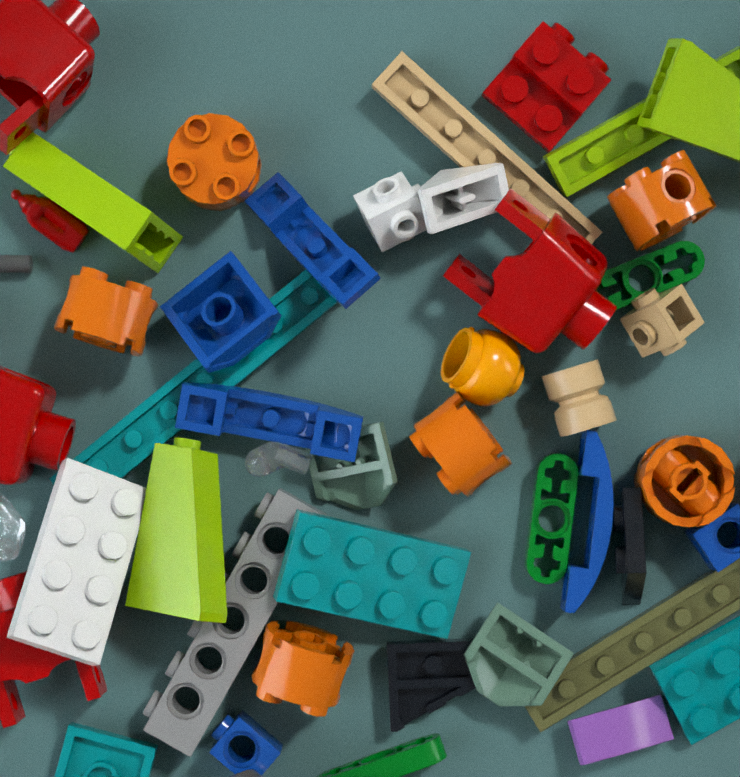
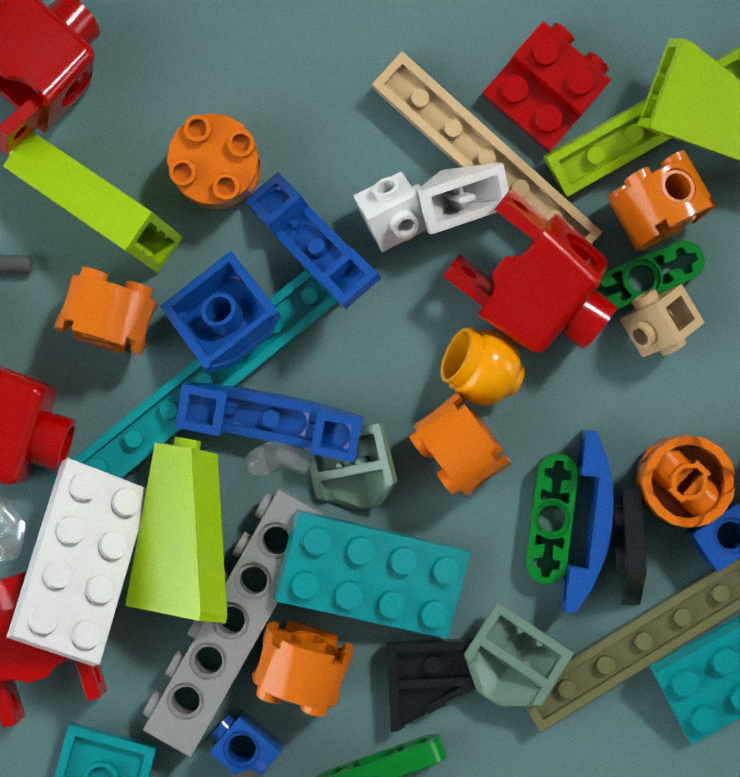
(52, 221): red piece -> none
(579, 398): tan wheel -> none
(620, 730): medium lavender slope -> none

